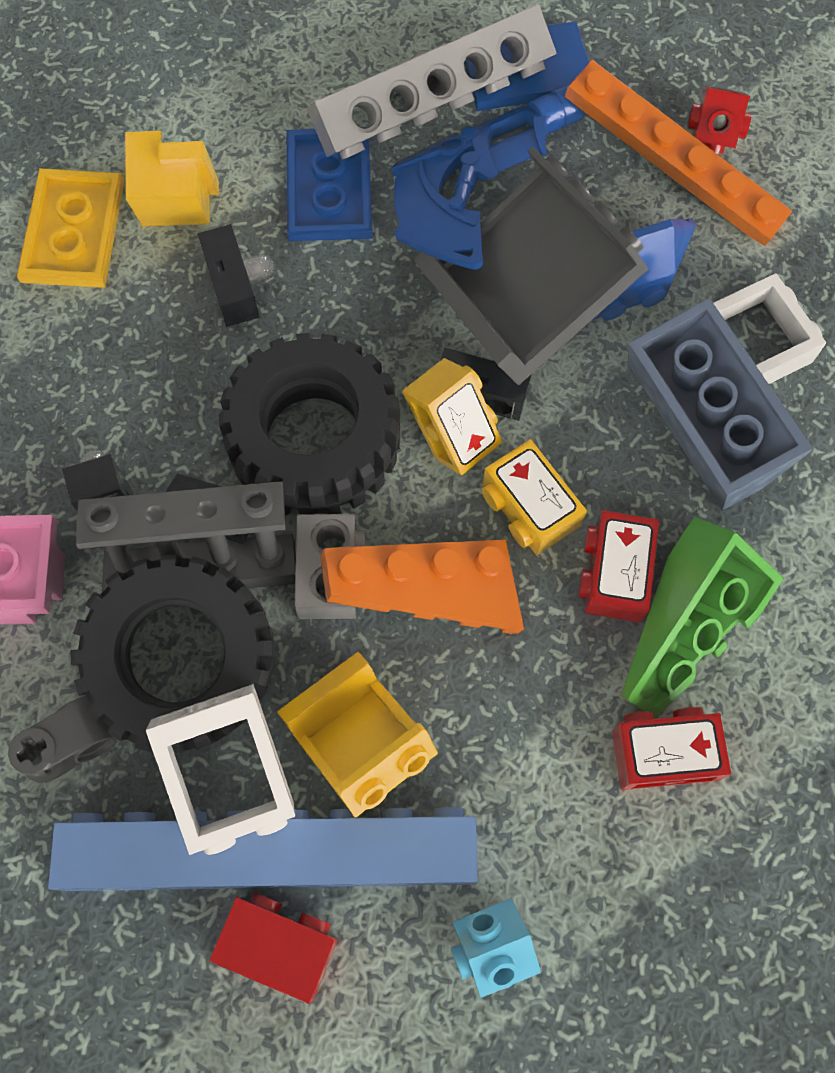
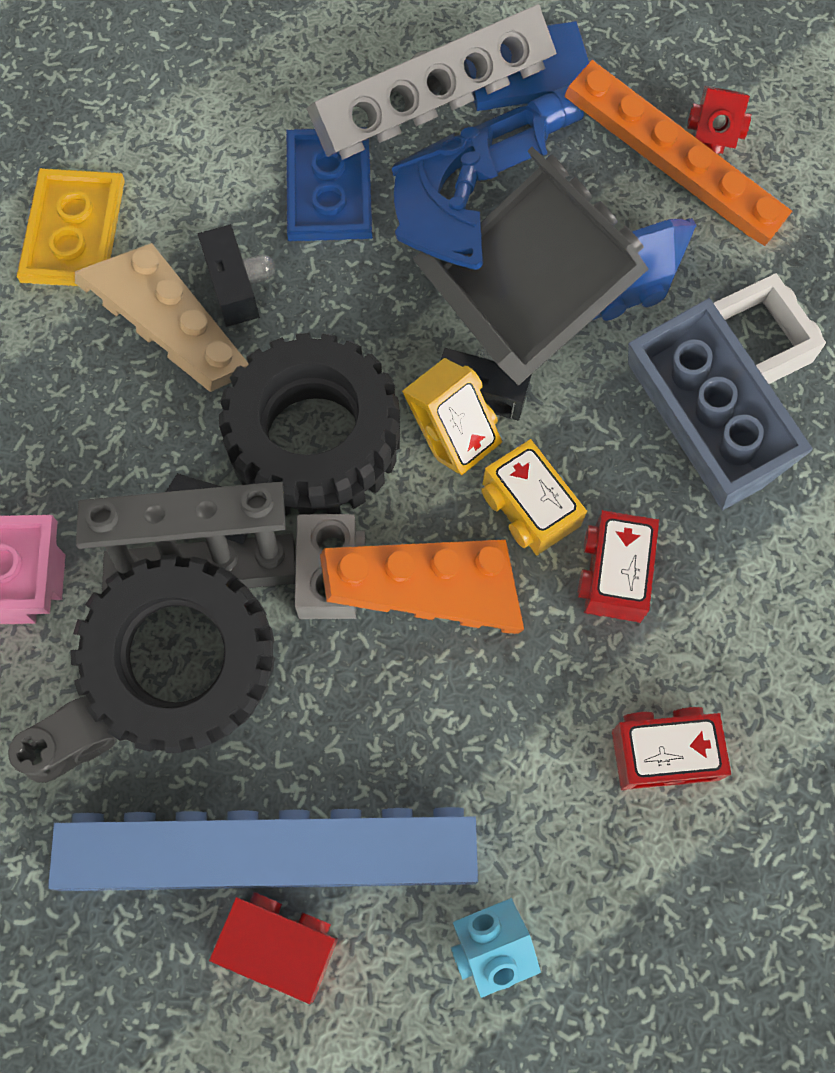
(95, 478): black piece -> none
(164, 311): none -> tan wing
(168, 180): yellow plate -> none
(204, 718): white window -> none
(357, 734): yellow panel -> none
(701, 595): bright green wedge -> none

